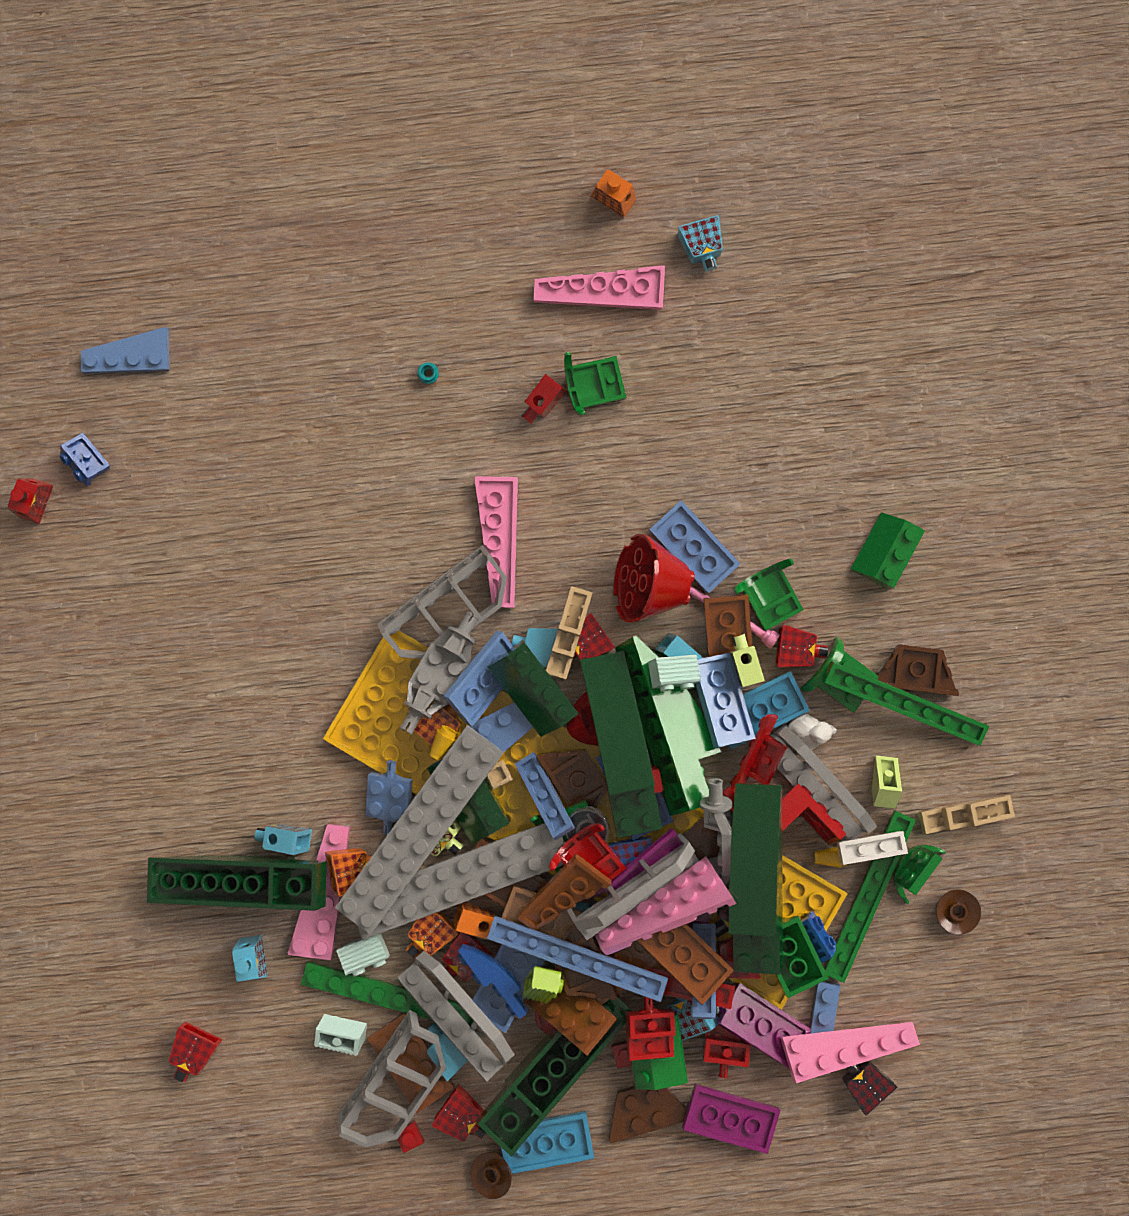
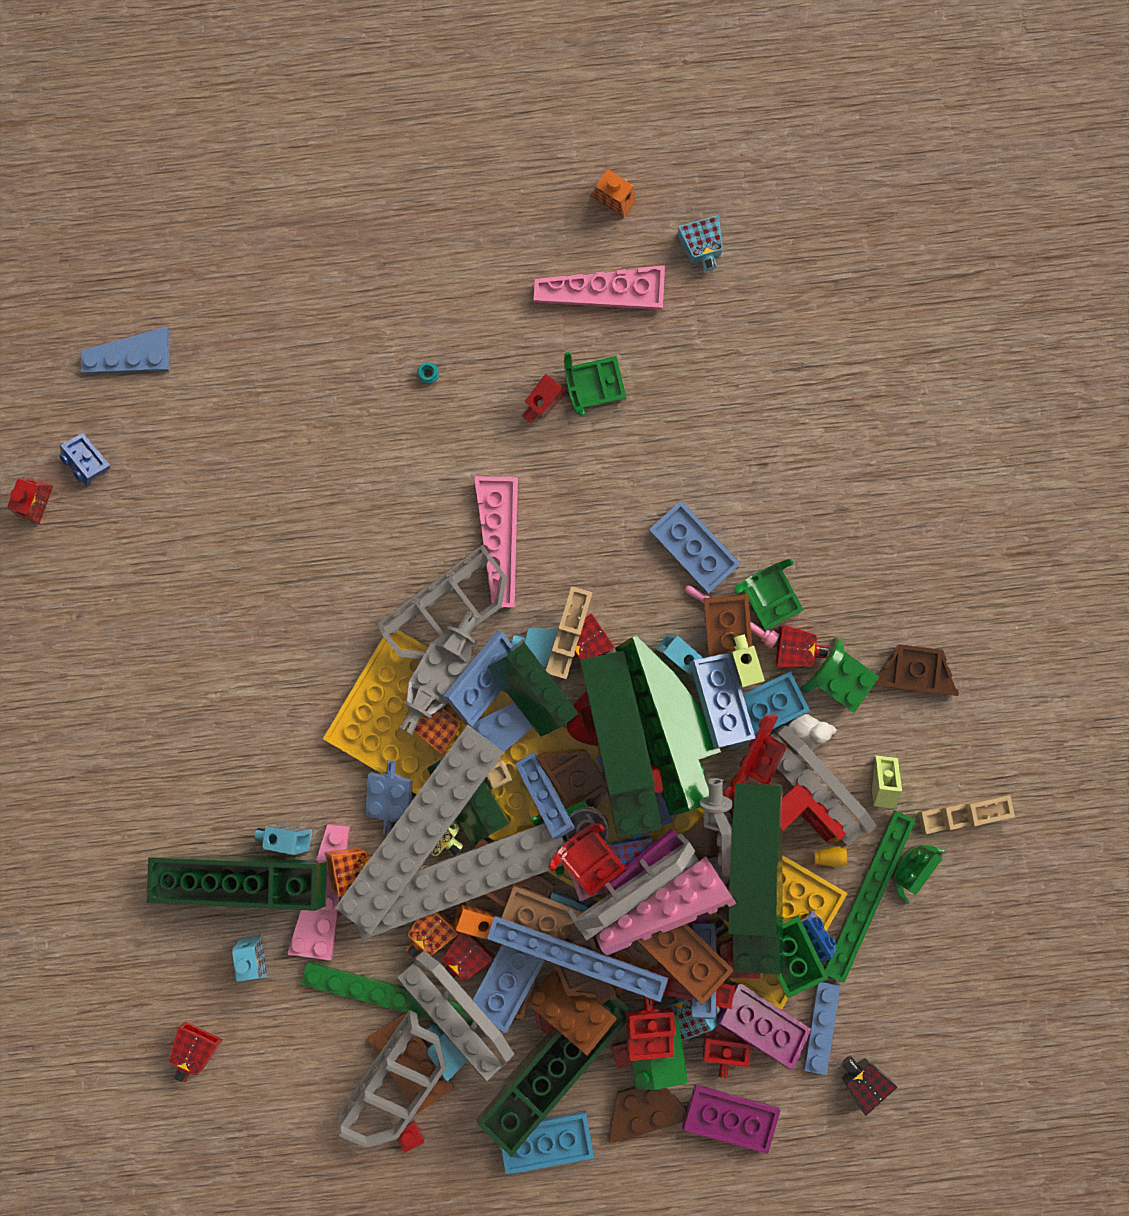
(340, 1034): light aqua brick -> none
(363, 953): light aqua brick -> none
(443, 741): yellow cone -> none
(459, 1115): torso -> none
(485, 1181): reddish brown dish -> none
(489, 970): blue slope -> none
(542, 984): lime brick -> none
(569, 886): dark orange wing -> none
(649, 580): red cone -> none
(673, 672): light aqua brick -> none
(834, 1050): bright pink wing -> none
(872, 847): white plate -> none
(887, 550): green slope -> none
(905, 703): green plate -> none
(967, 917): reddish brown dish -> none

